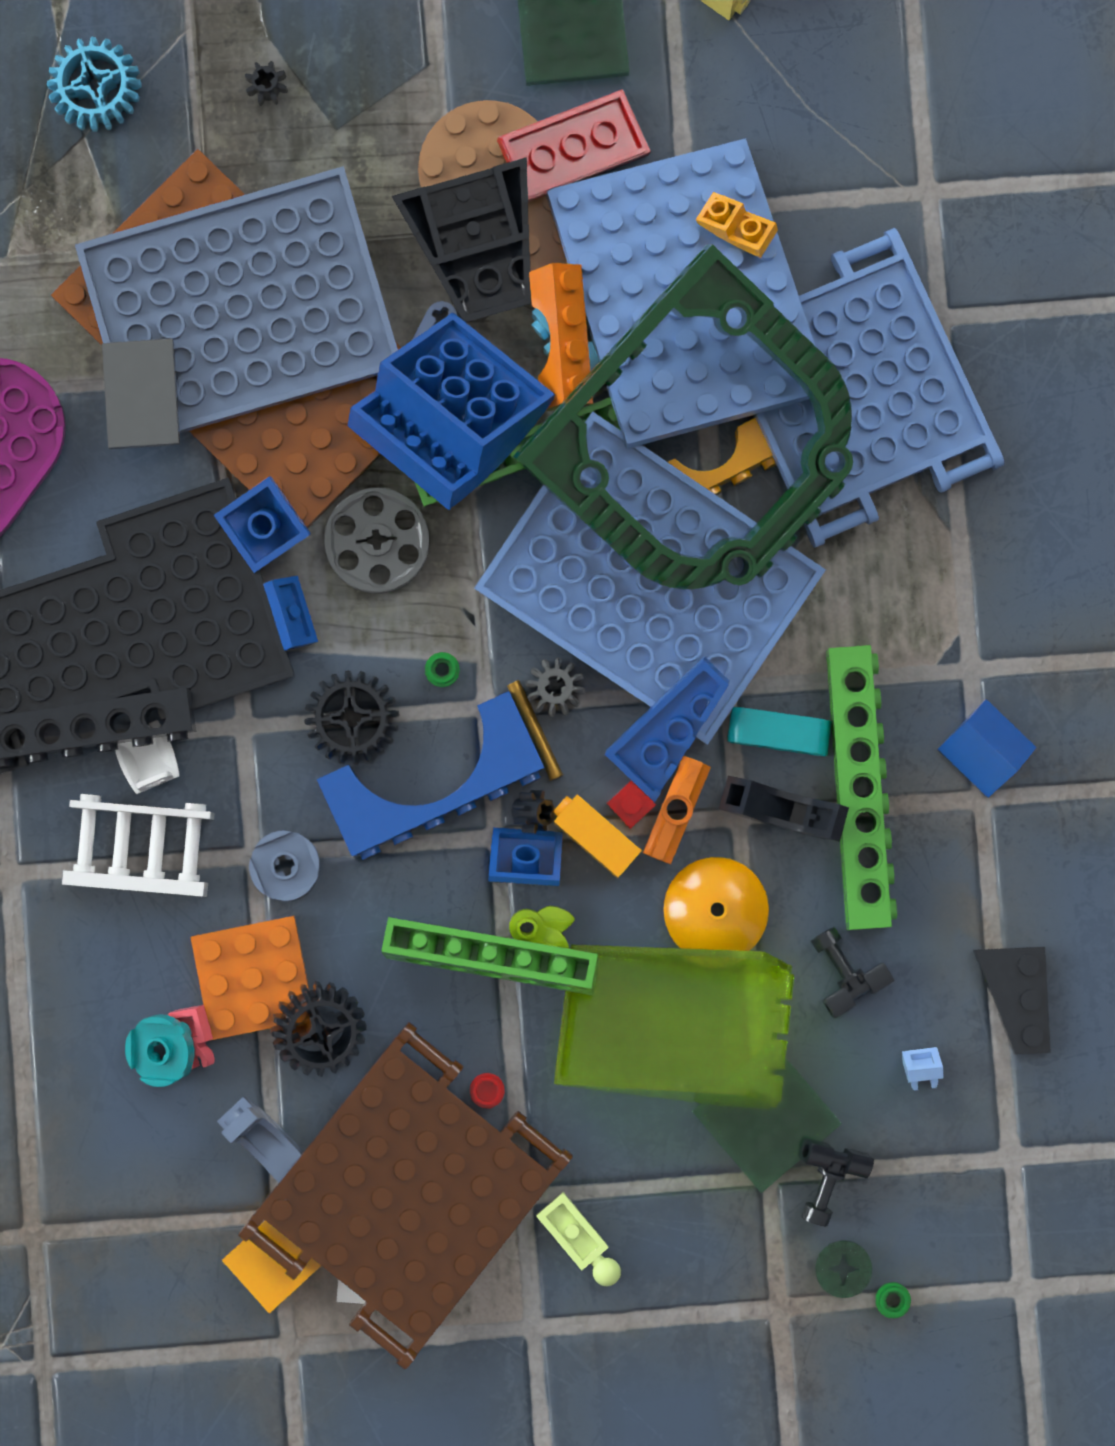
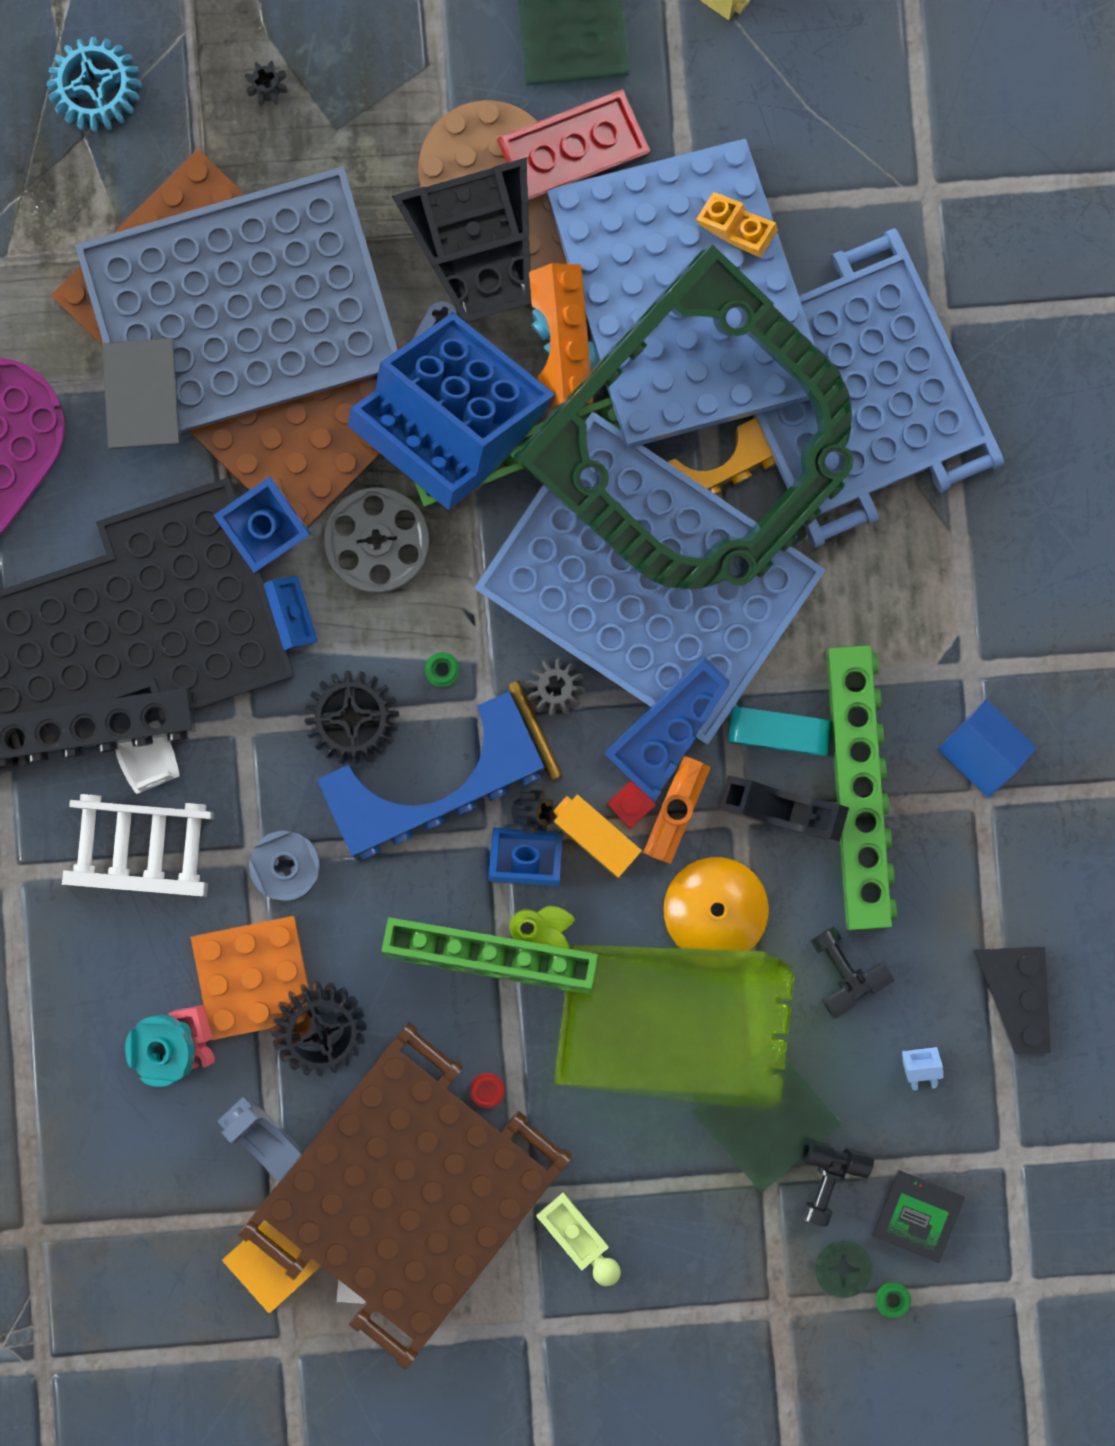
(918, 1216): none -> tile

